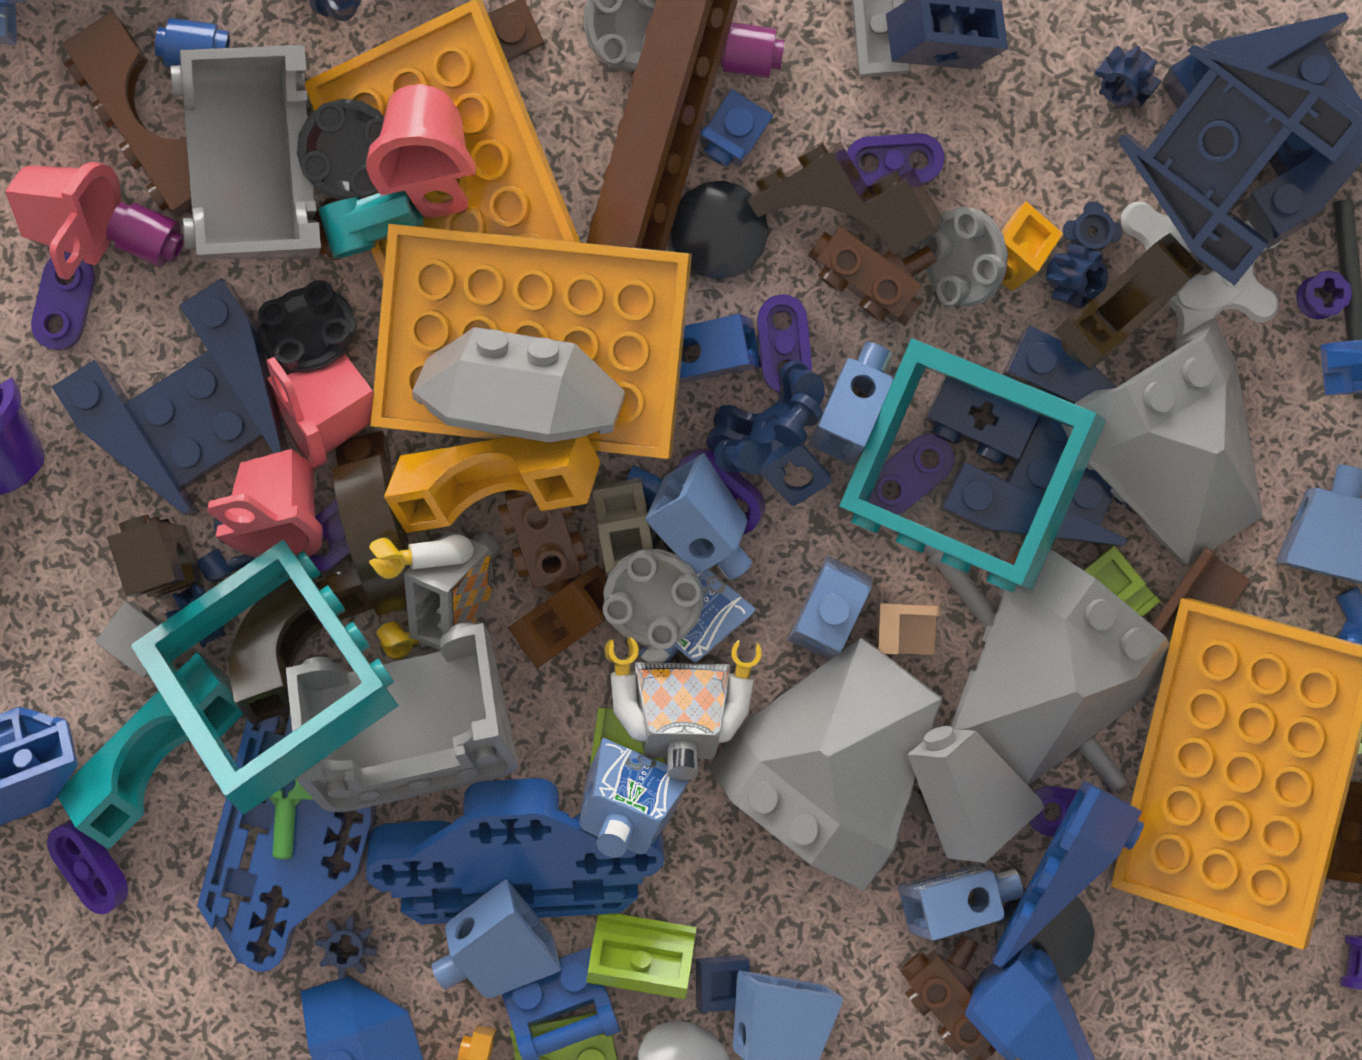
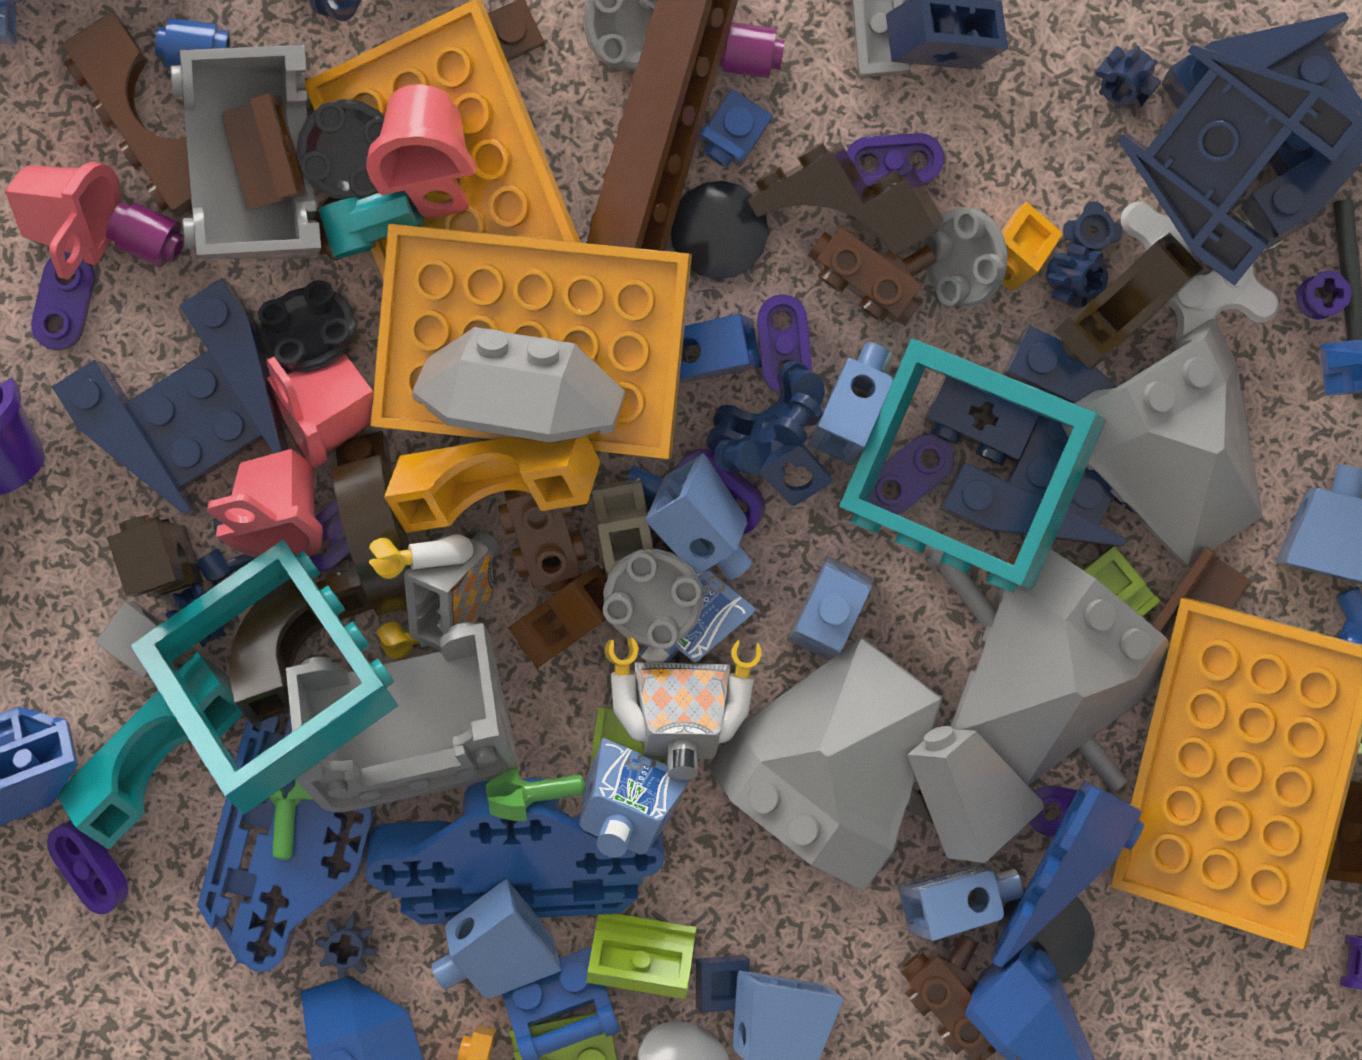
(264, 152): none -> reddish brown panel
(510, 795): none -> bright green bar
(906, 628): light nougat panel -> none

